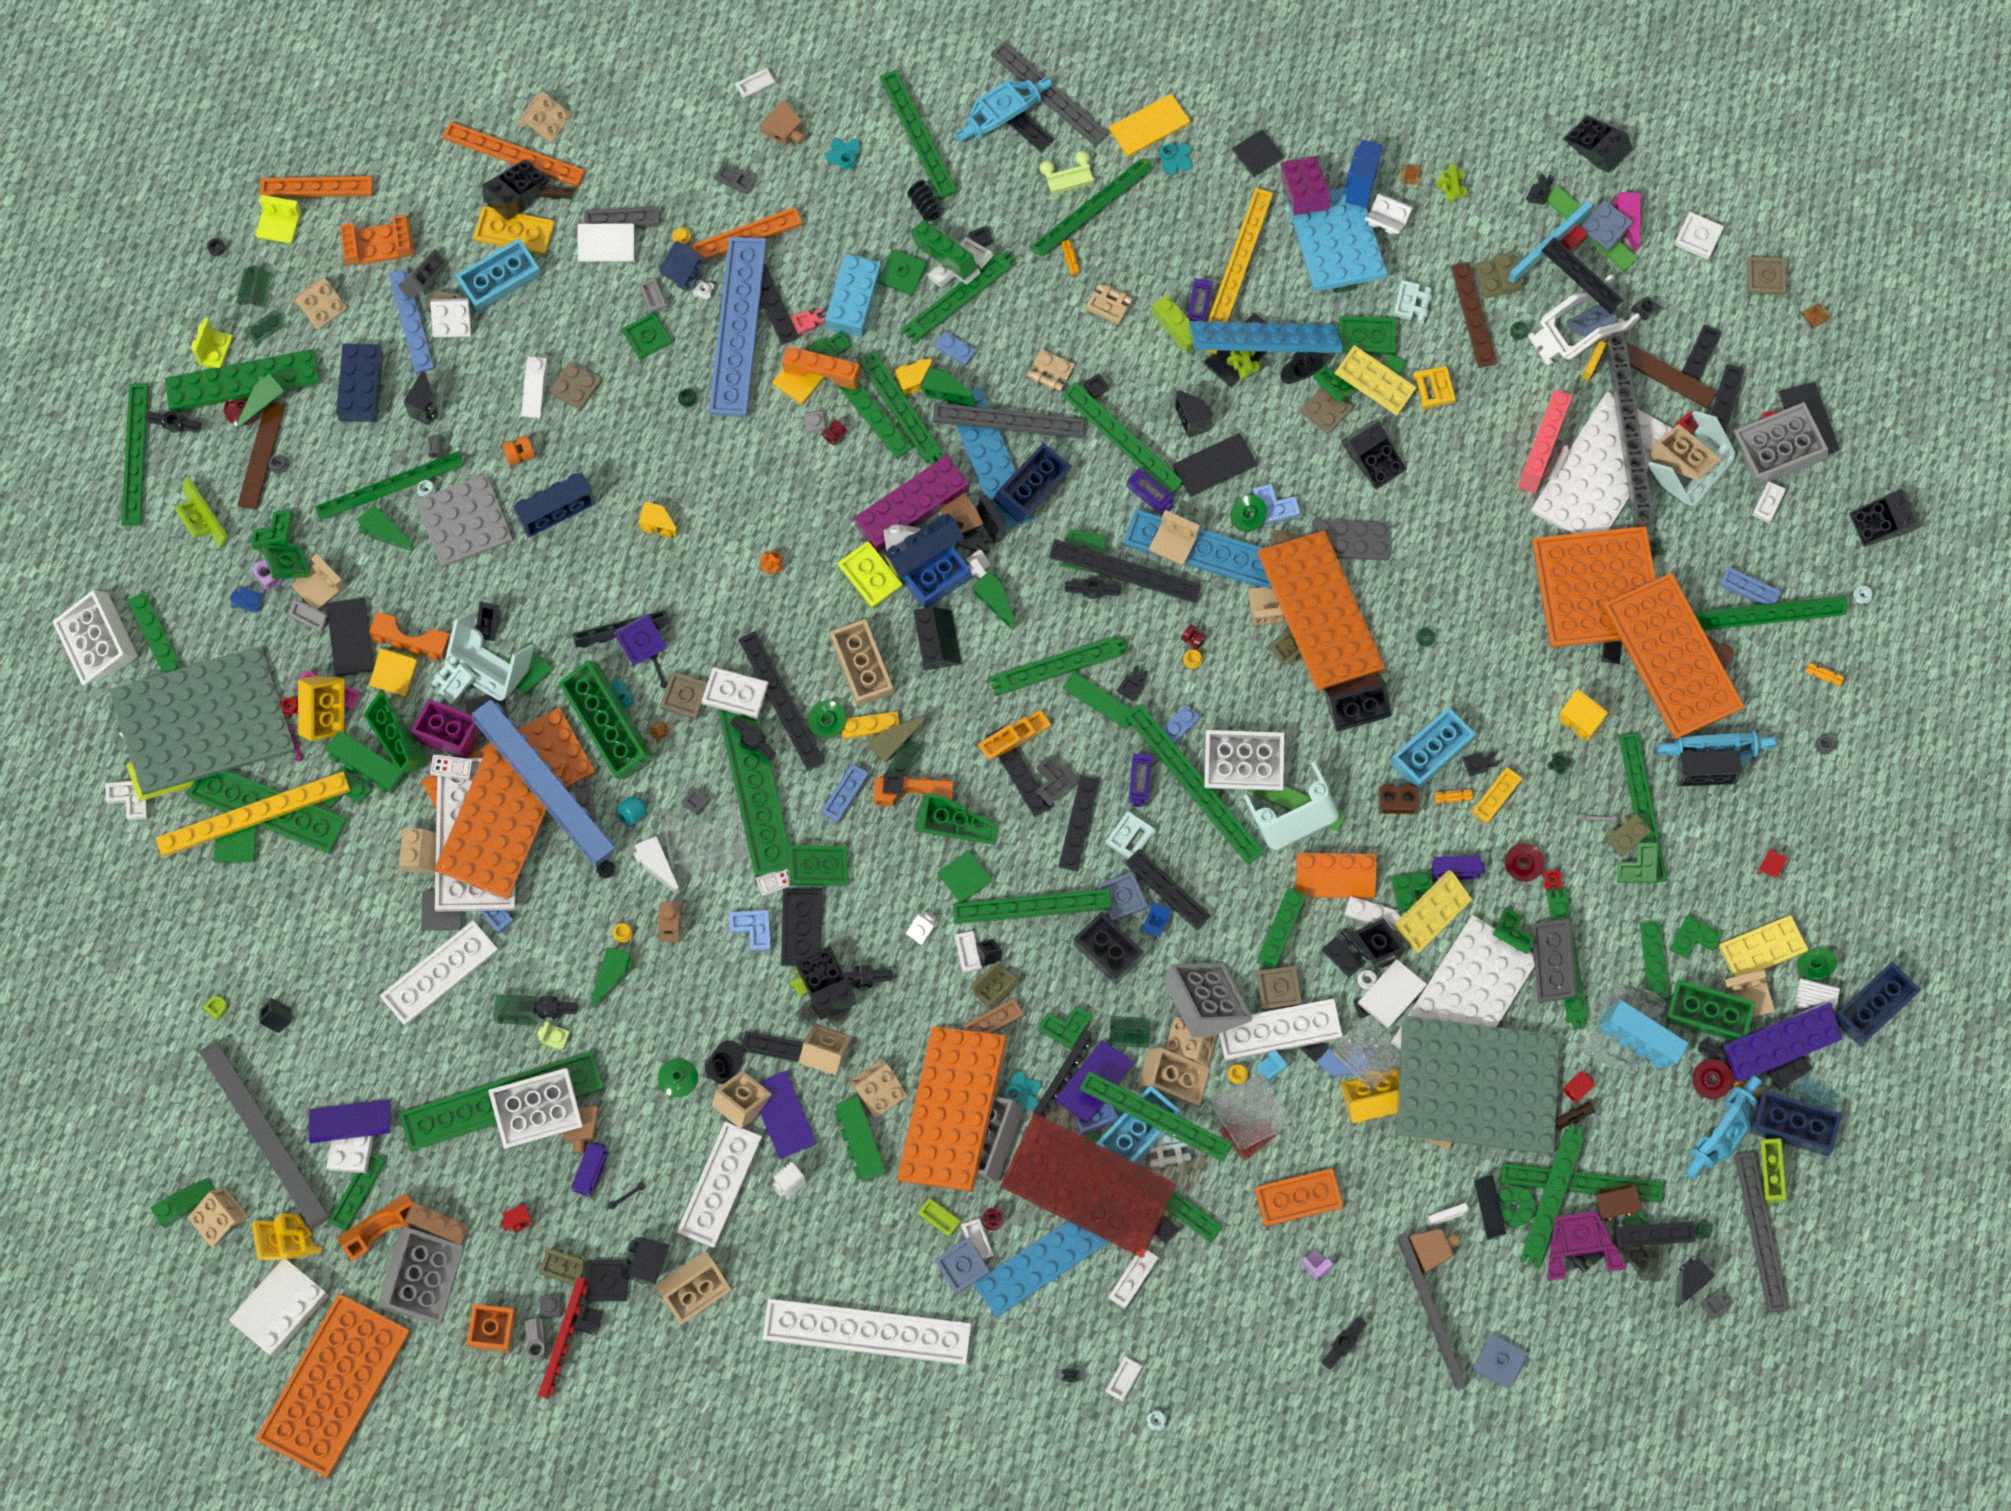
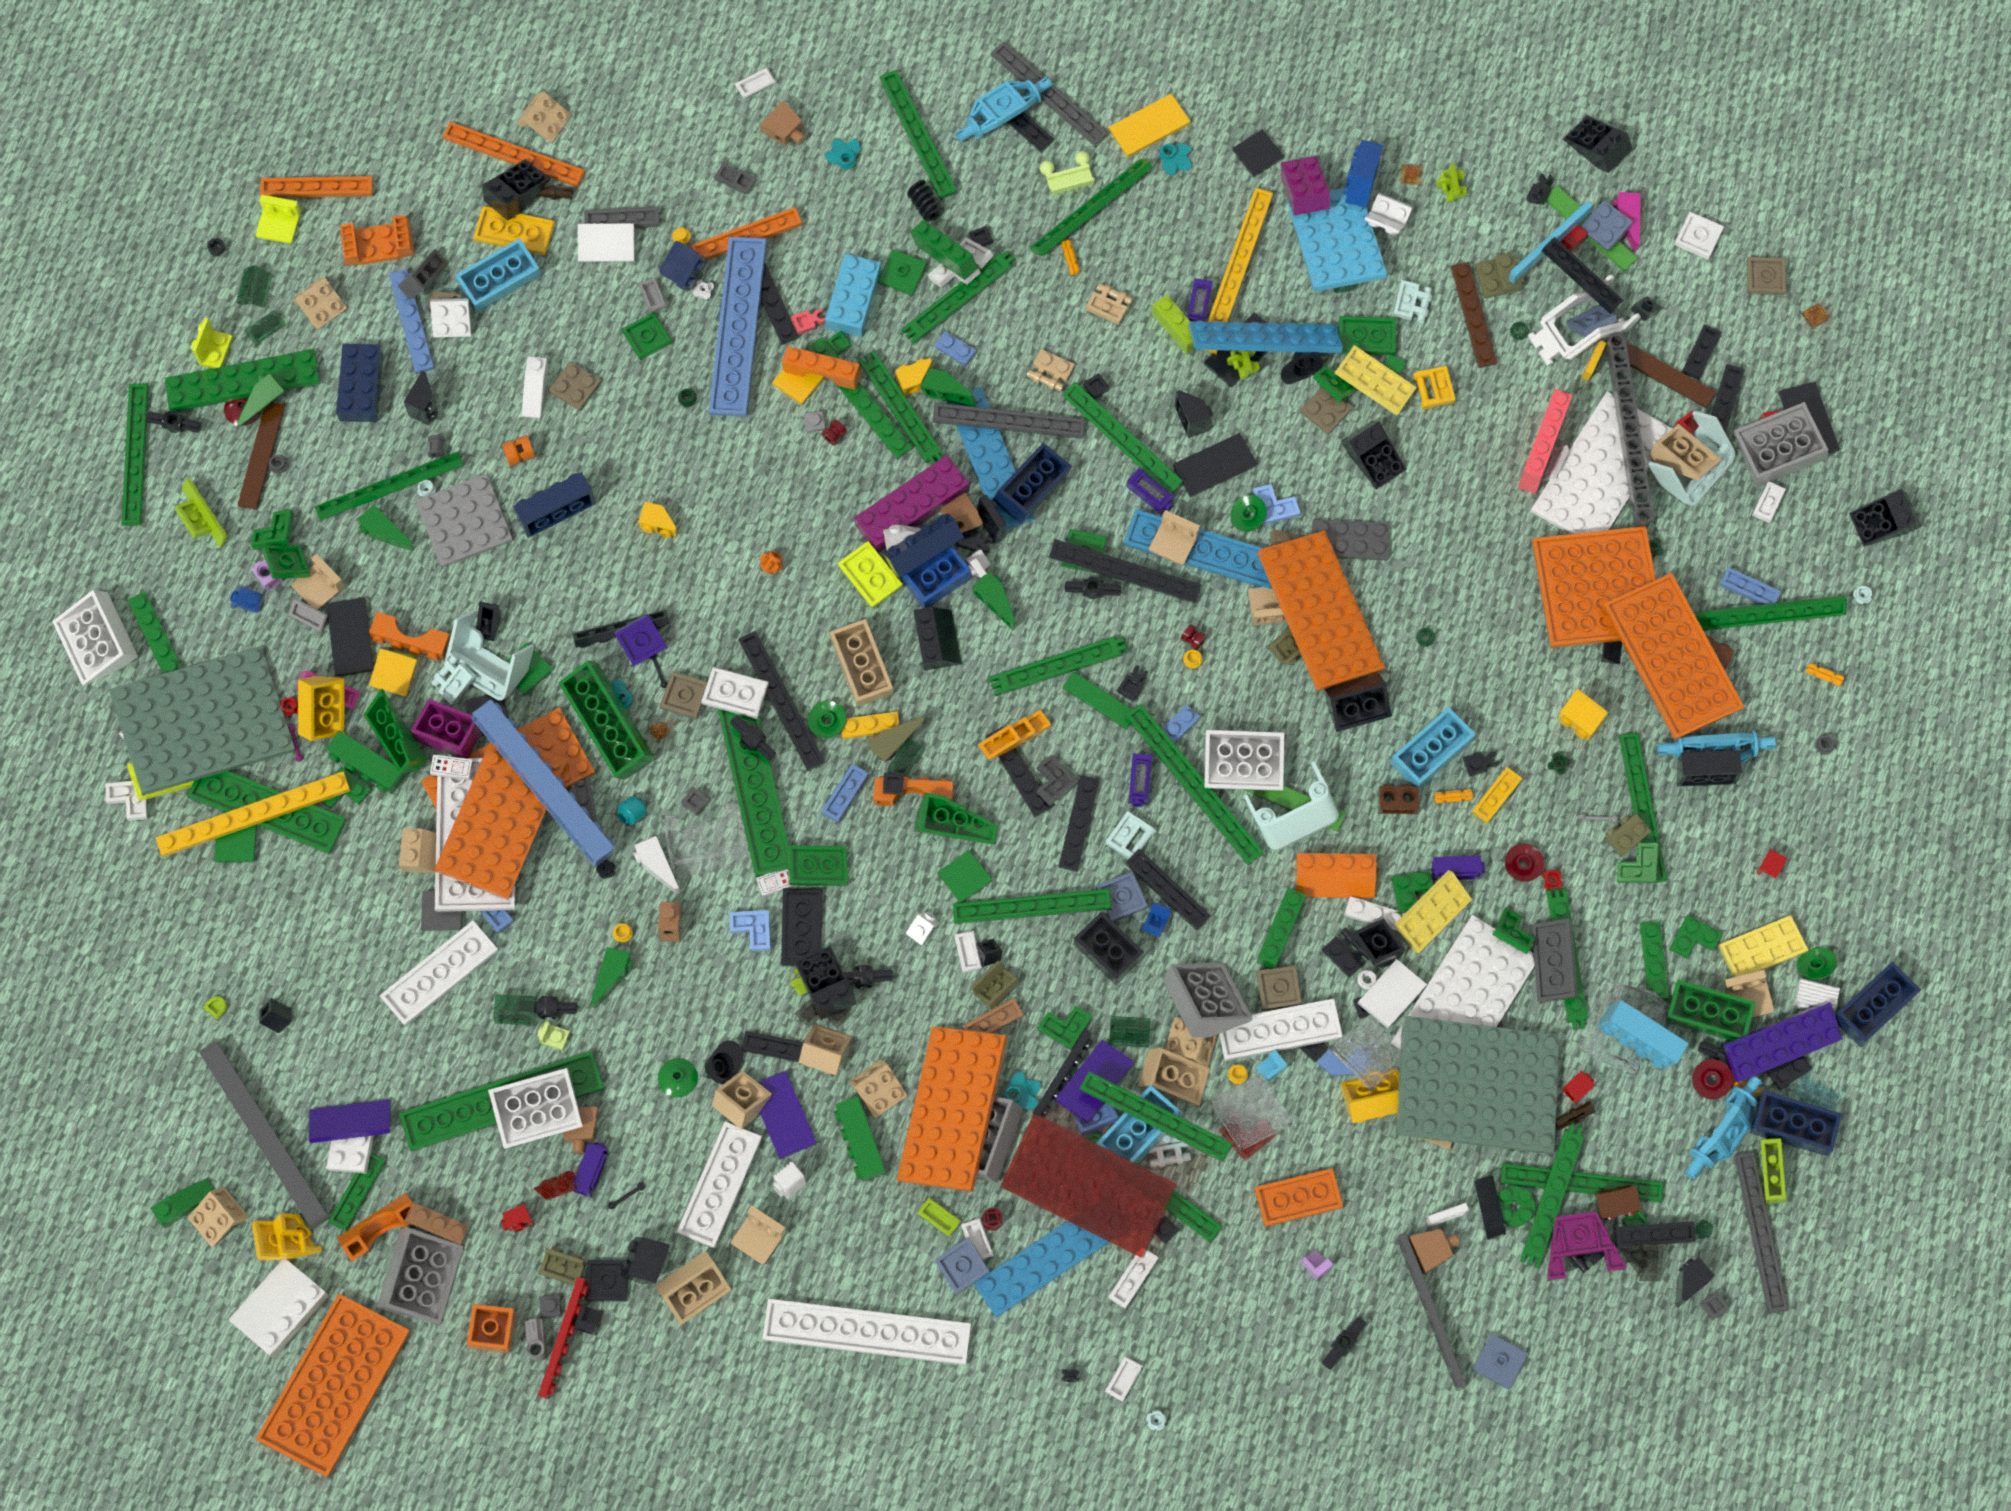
(556, 1186): none -> clear red hinge
(758, 1235): none -> tan bracket

